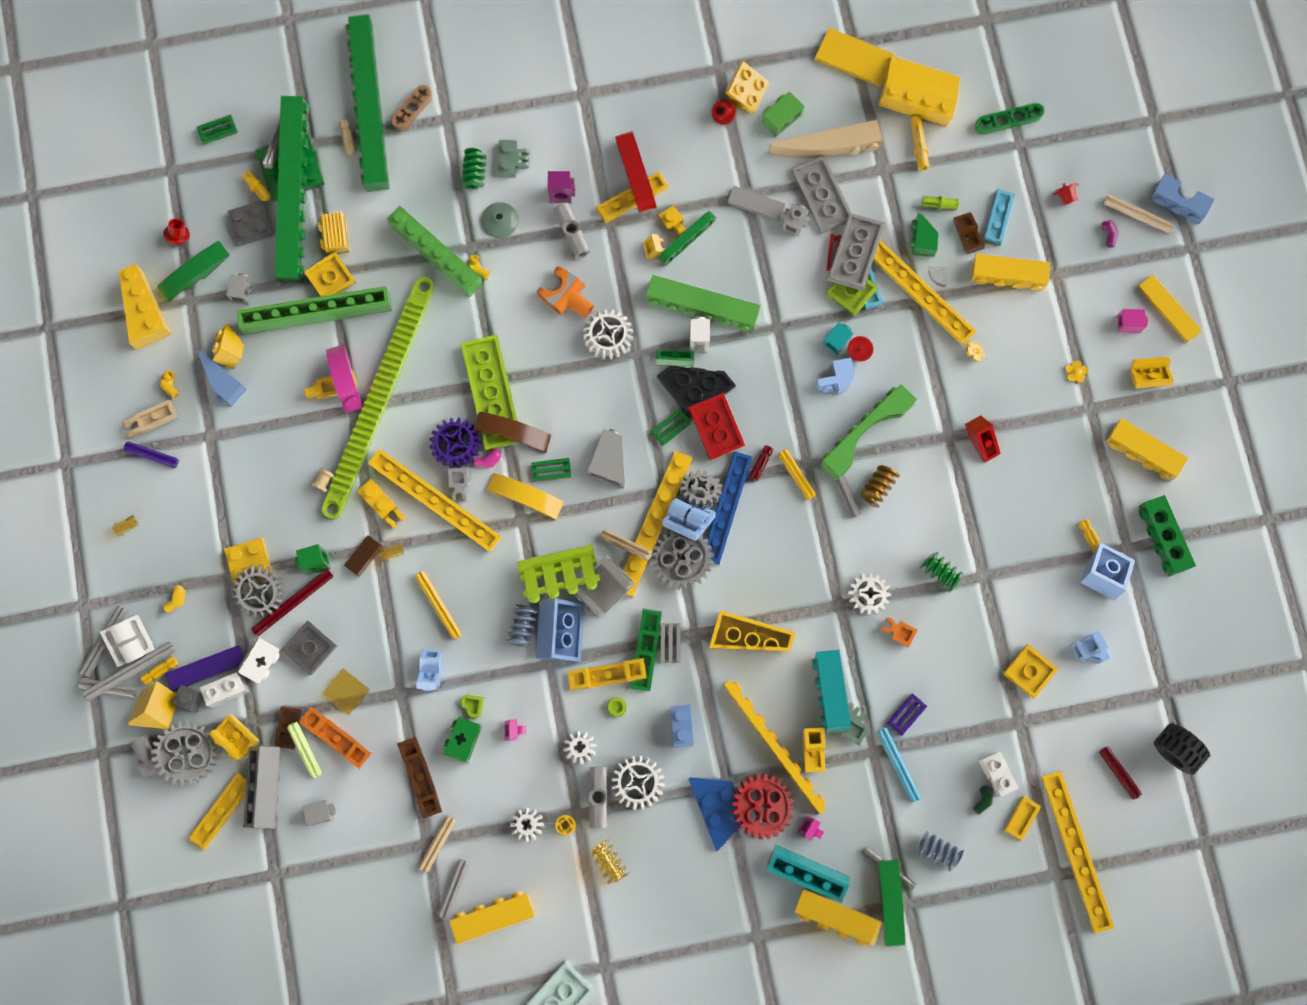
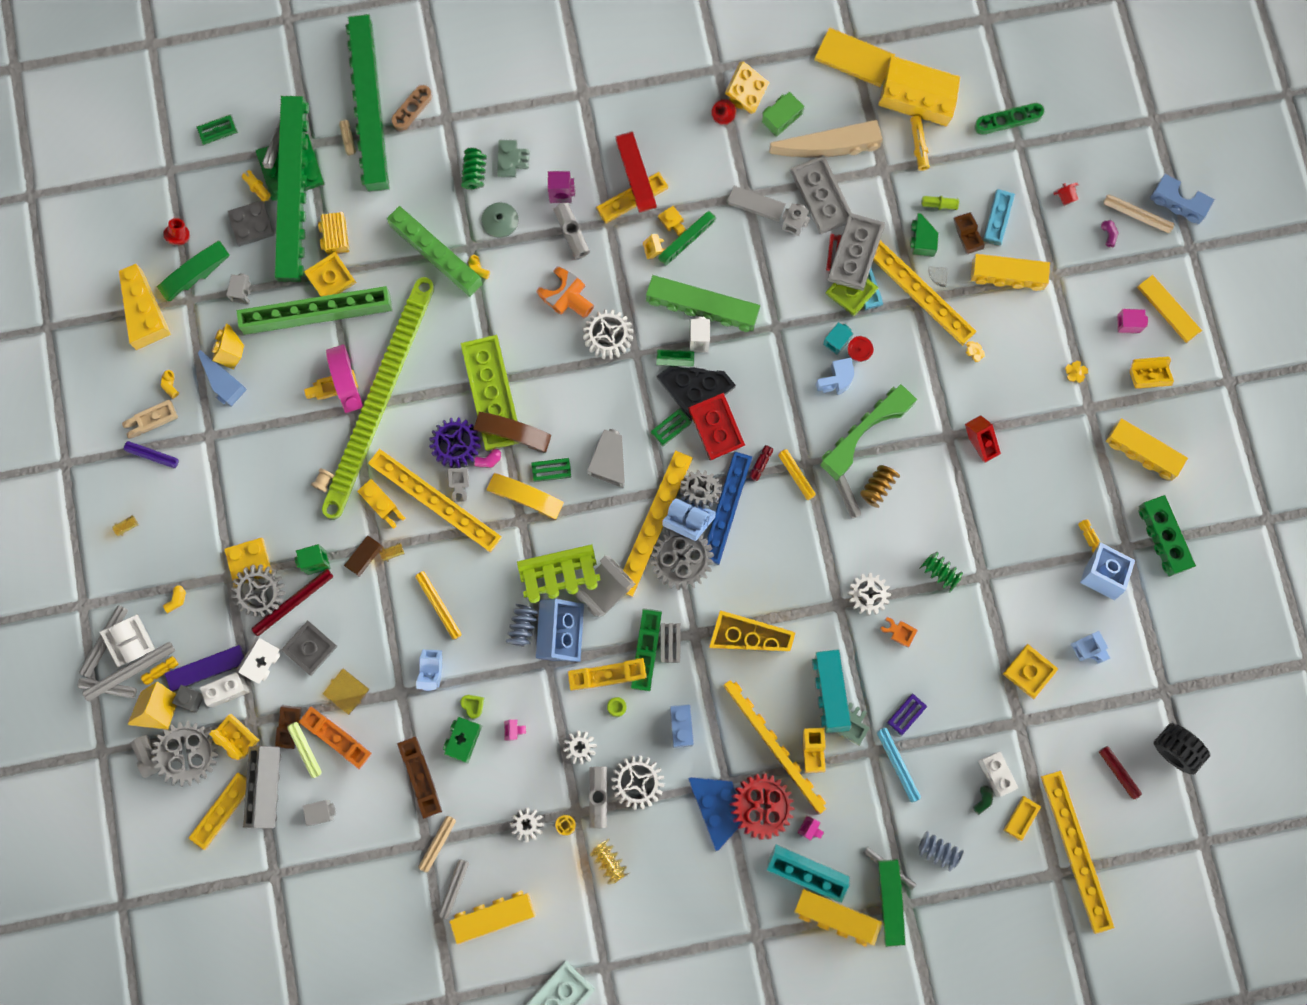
(626, 544): tan axle -> none

